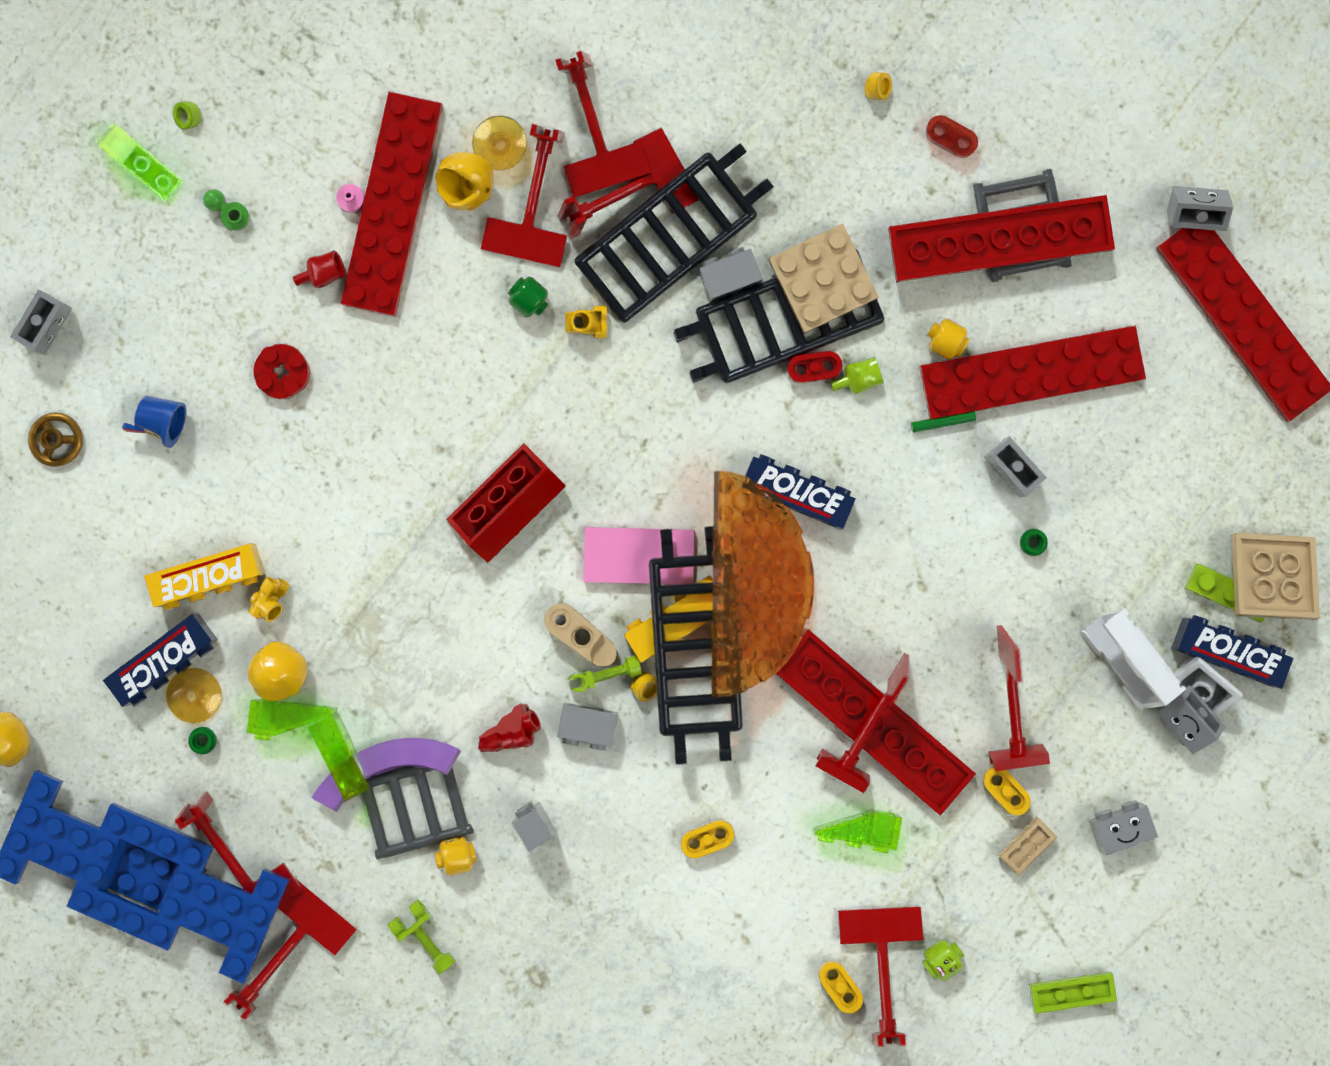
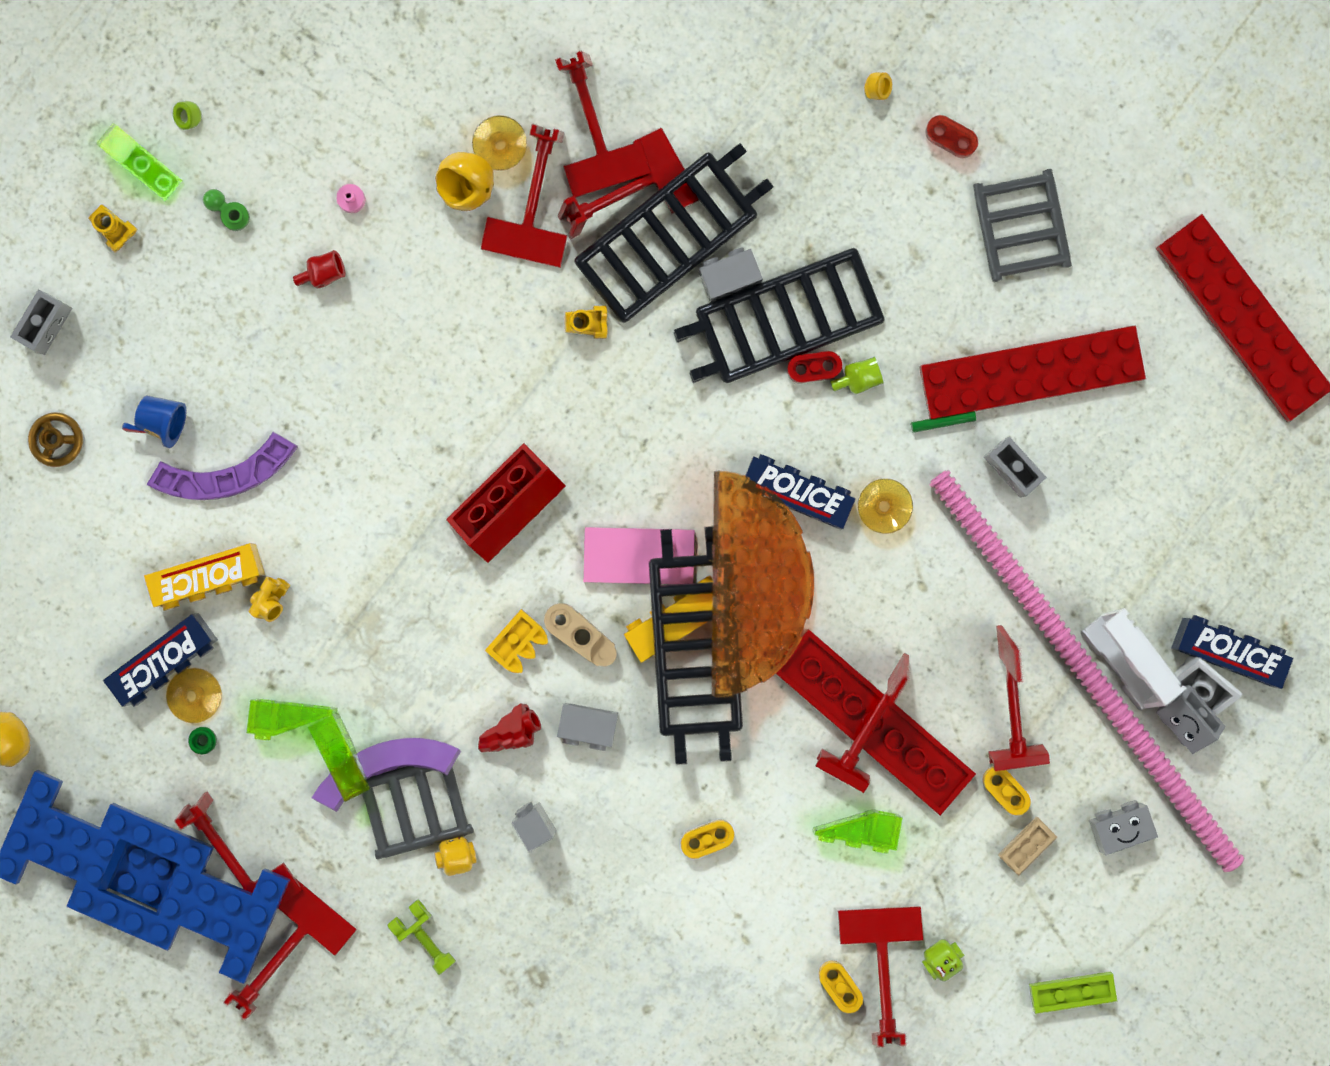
(117, 232): none -> yellow plate
(225, 482): none -> medium lavender tile
(277, 671): yellow piece -> none
(290, 384): red plate -> none
(391, 204): red plate -> none
(515, 641): none -> yellow plate
(528, 297): green head -> none
(630, 667): lime bar -> none
(644, 687): yellow tile -> none
(823, 278): tan plate -> none
(899, 503): none -> clear yellow dish
(948, 338): yellow head -> none
(1001, 238): red plate -> none
(1041, 538): green plate -> none
(1088, 673): none -> bright pink piece
(1200, 208): light grey brick -> none
(1214, 587): lime plate -> none
(1275, 576): tan plate -> none

